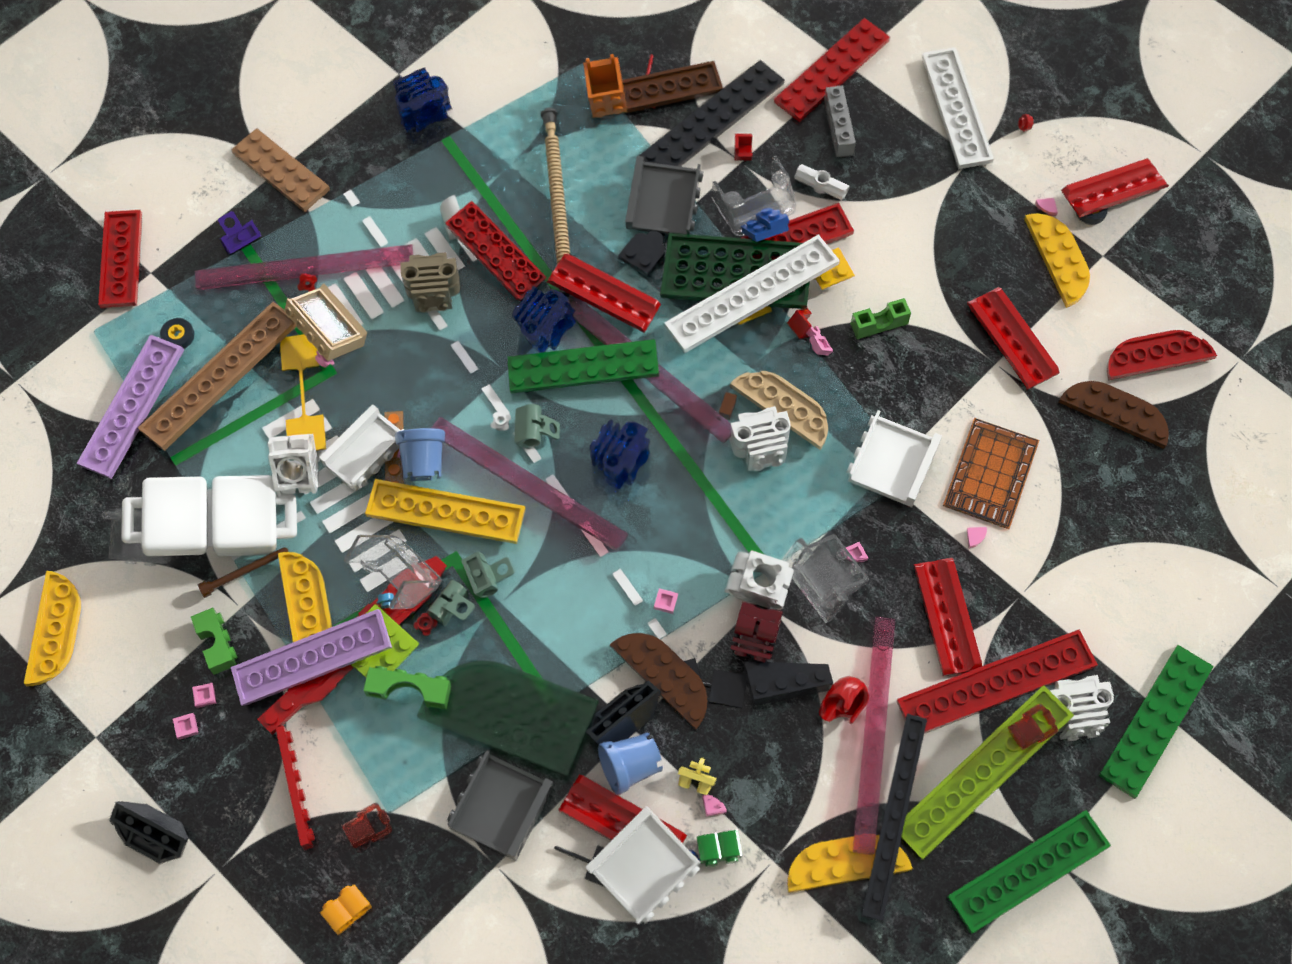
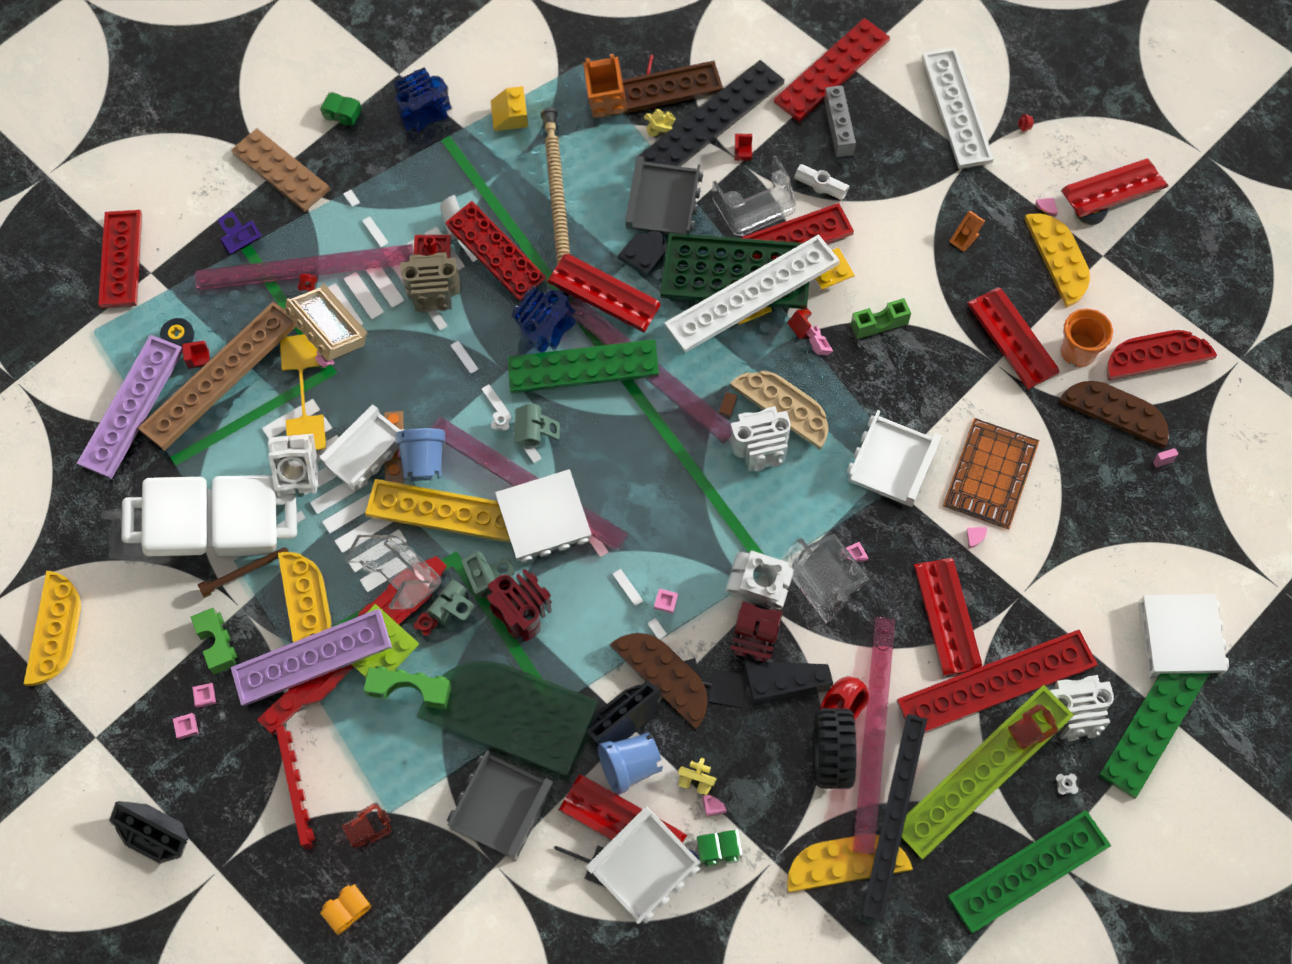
(196, 354): none -> red panel
(340, 108): none -> green brick
(385, 600): dark azure plate -> none
(432, 244): none -> red plate
(509, 109): none -> yellow slope
(519, 604): none -> dark red piece
(543, 516): none -> white panel
(620, 452): clear blue piece -> none
(659, 122): none -> light yellow hips
(768, 224): blue plate -> none
(835, 748): none -> black tyre
(967, 231): none -> orange slope
(1062, 788): none -> white plate
(1085, 335): none -> orange piece
(1165, 457): none -> bright pink tile
(1183, 634): none -> white panel

